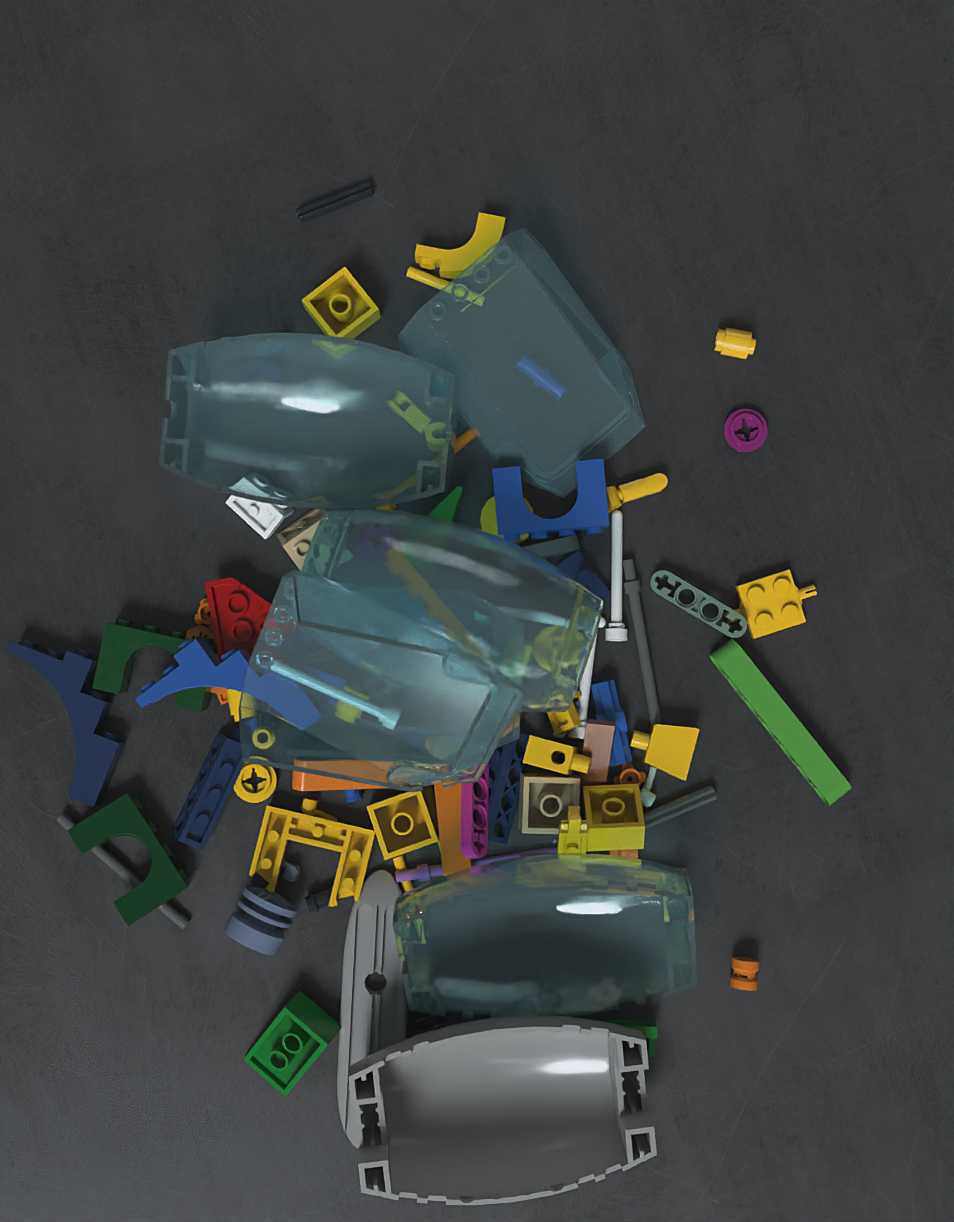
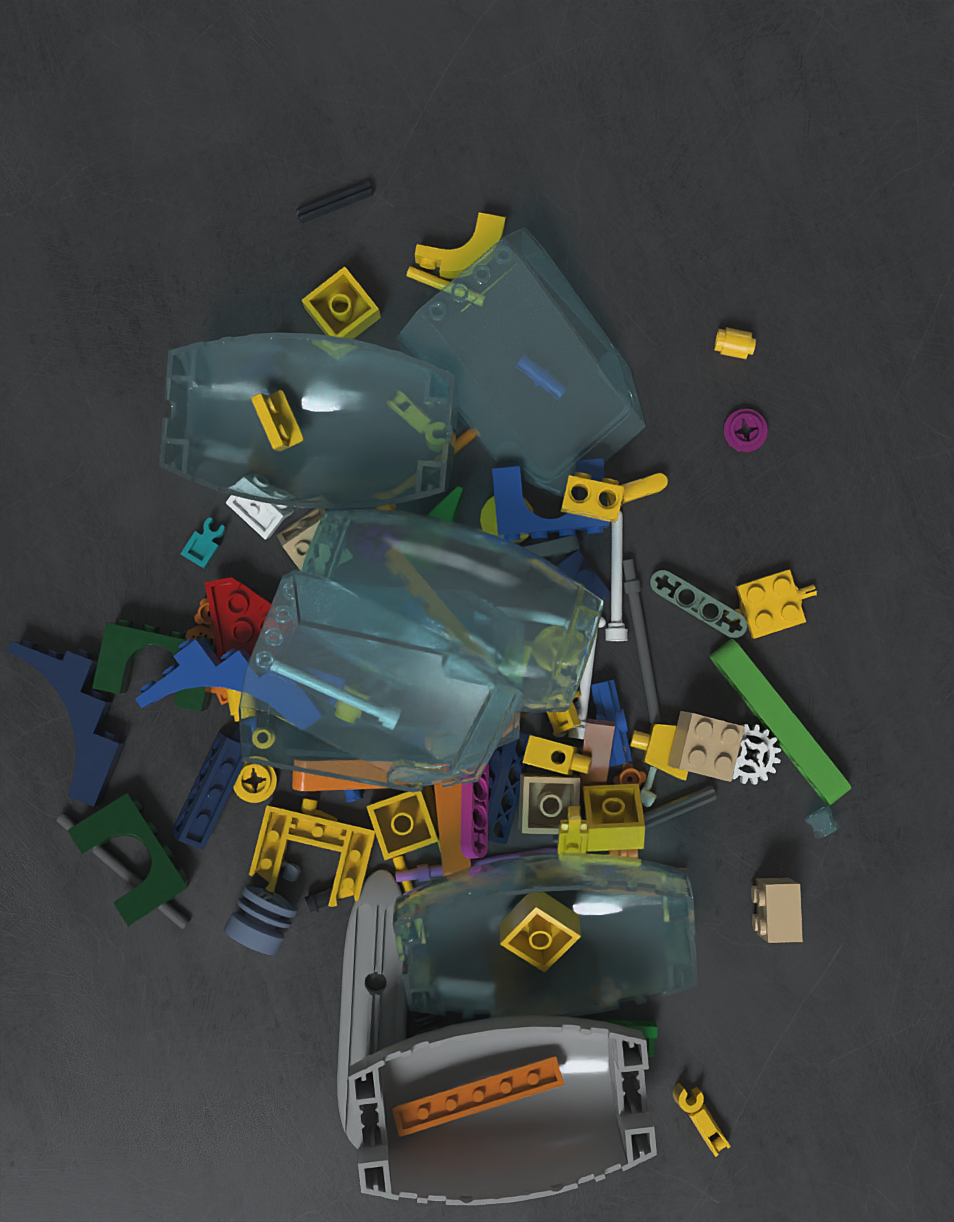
(202, 548): none -> teal plate
(278, 420): none -> yellow bracket
(292, 1043): green slope -> none
(477, 1096): none -> orange plate
(540, 930): none -> yellow brick
(591, 505): none -> yellow brick
(701, 1117): none -> yellow piece
(706, 746): none -> tan brick
(744, 973): orange wheel -> none
(760, 748): none -> white gear
(777, 910): none -> tan brick
(822, 822): none -> clear light blue wheel

